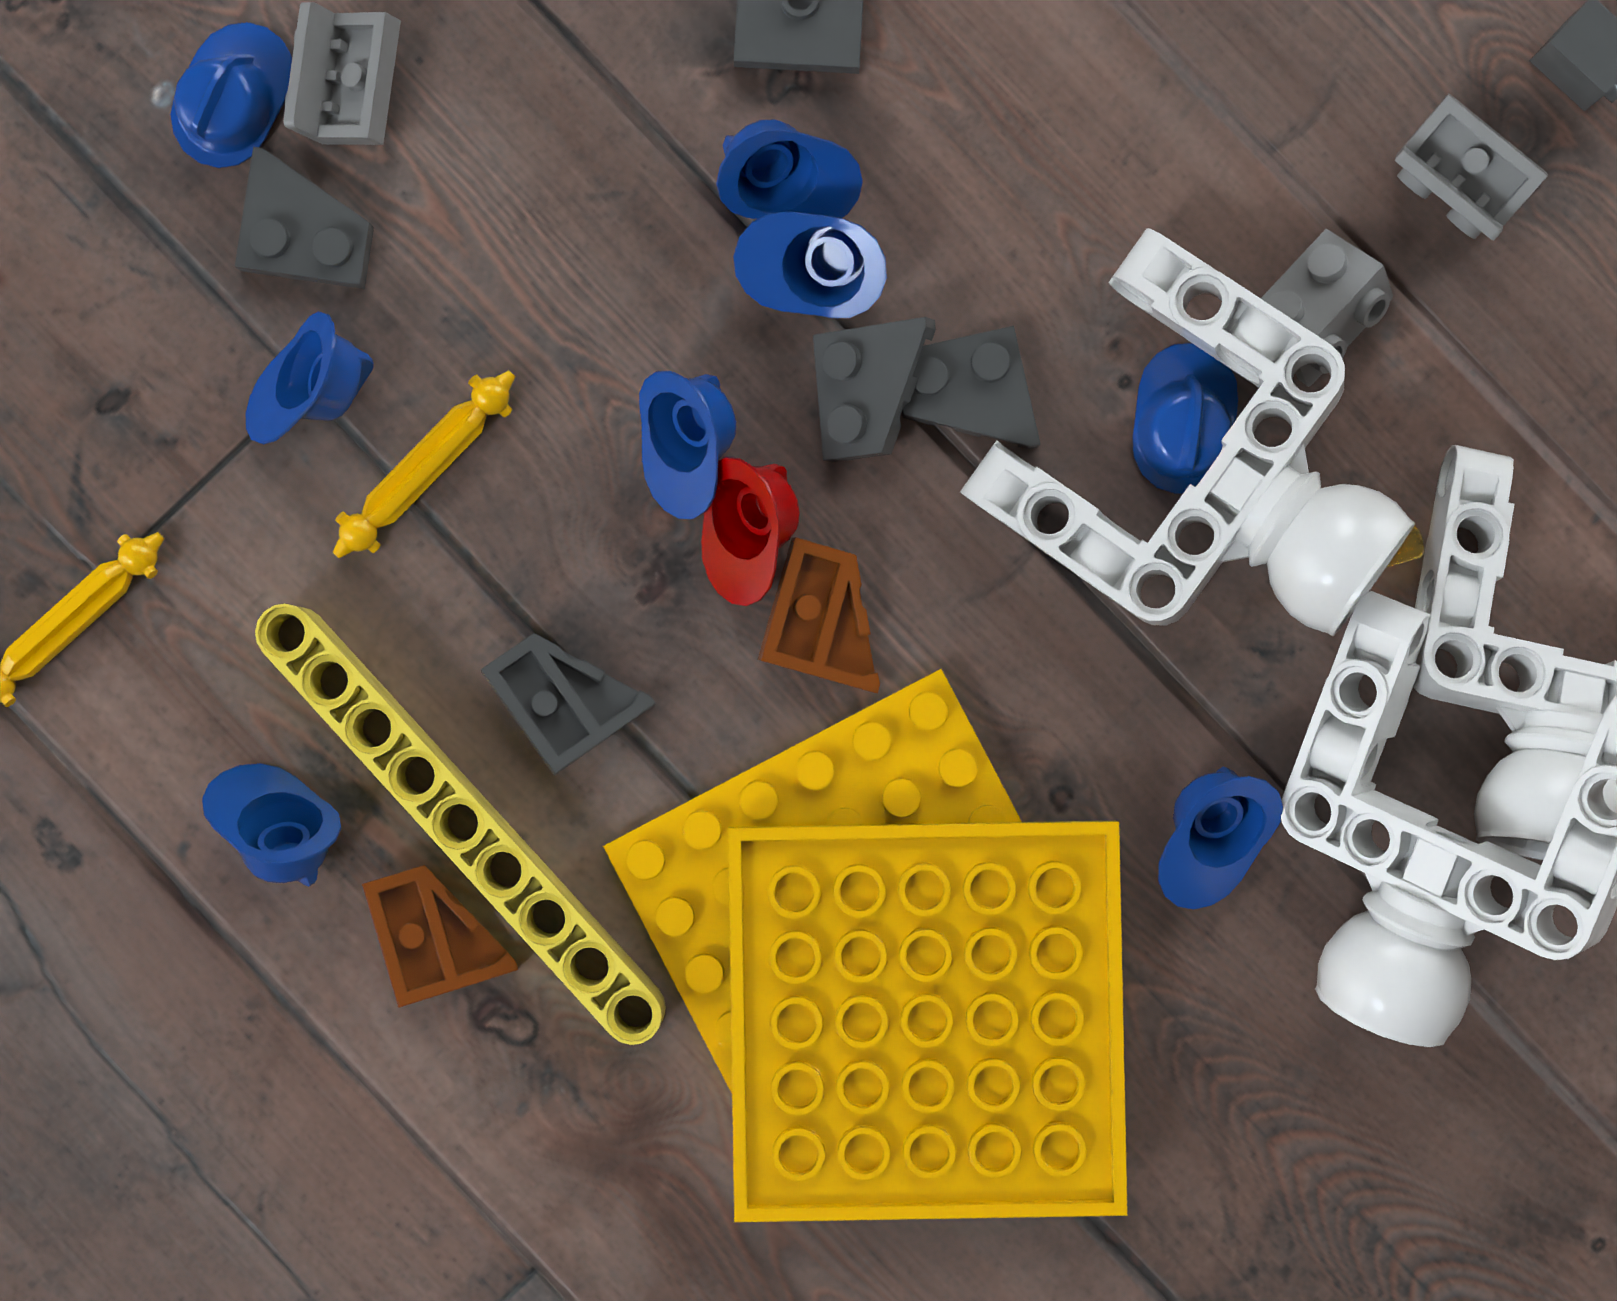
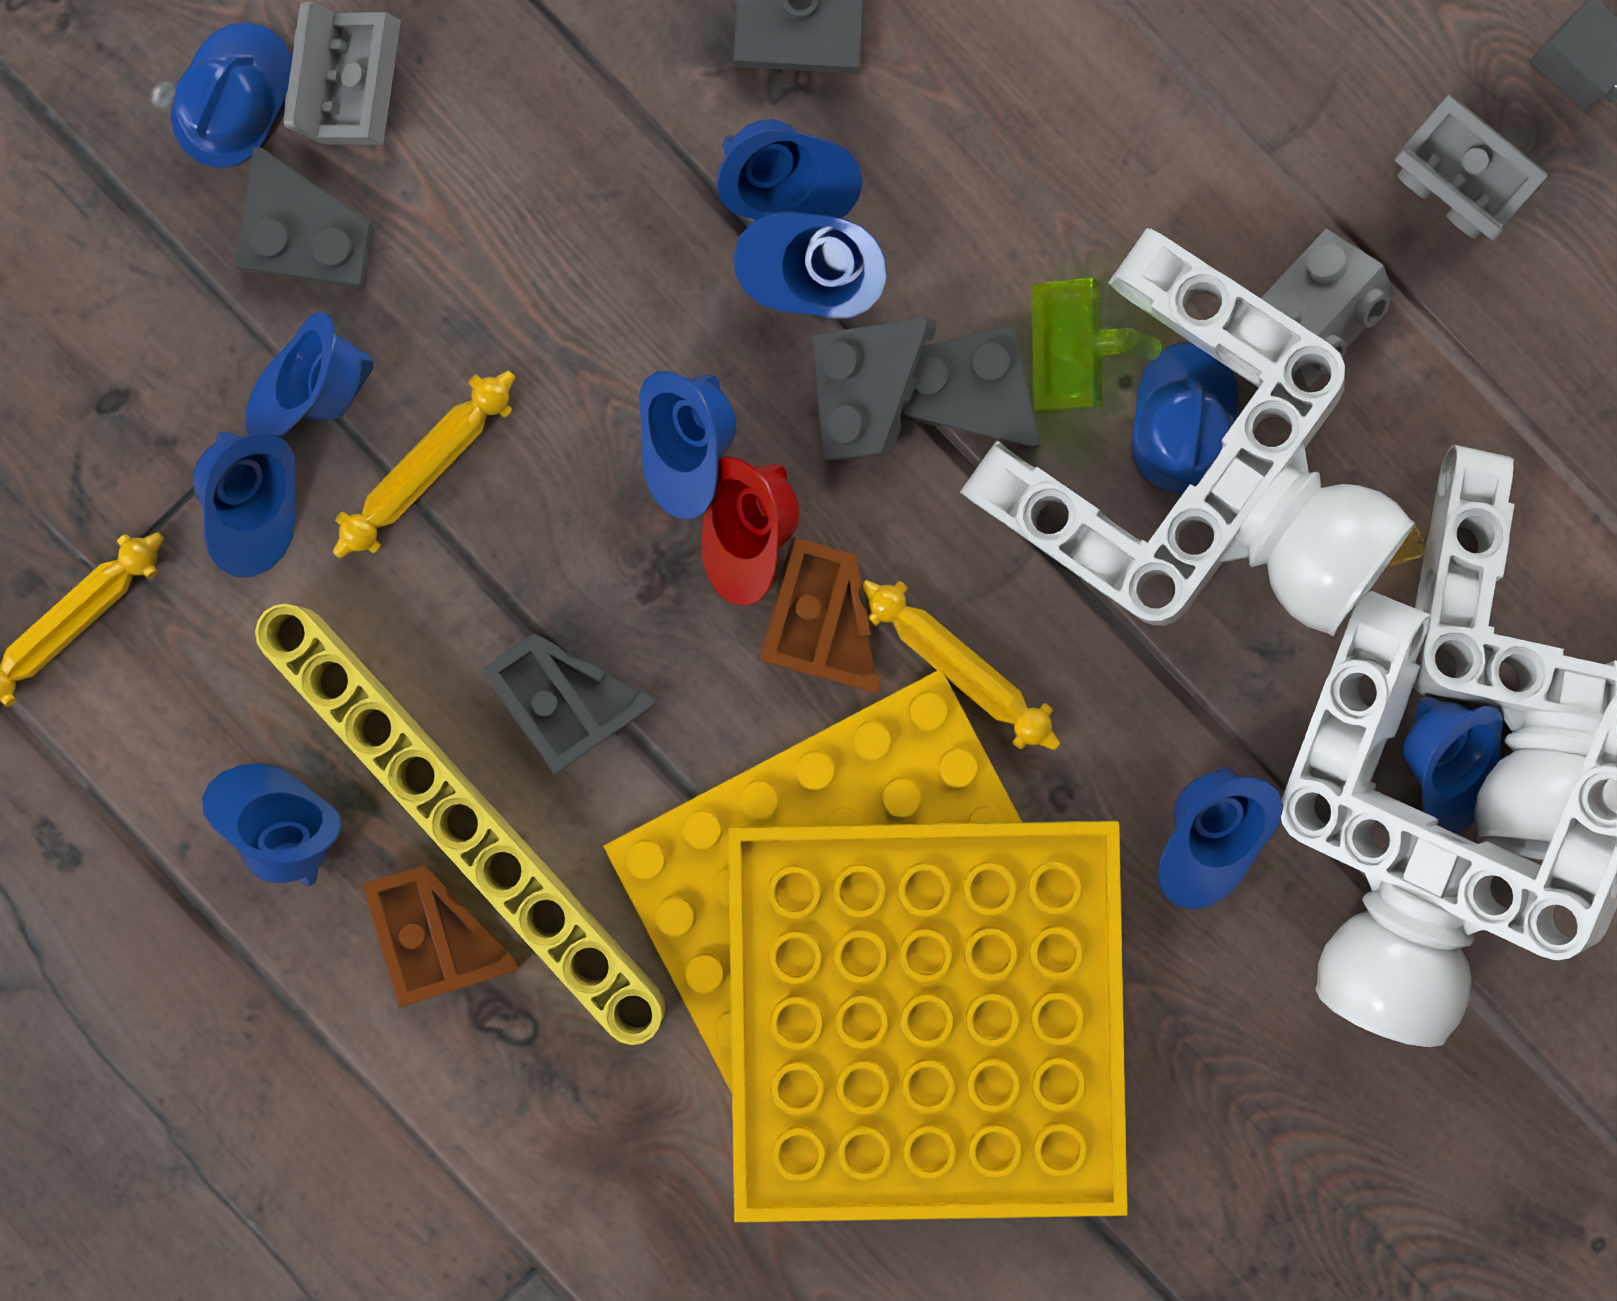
(246, 501): none -> blue piece
(960, 665): none -> yellow wheel
(1071, 345): none -> clear neon green plate
(1451, 756): none -> blue piece

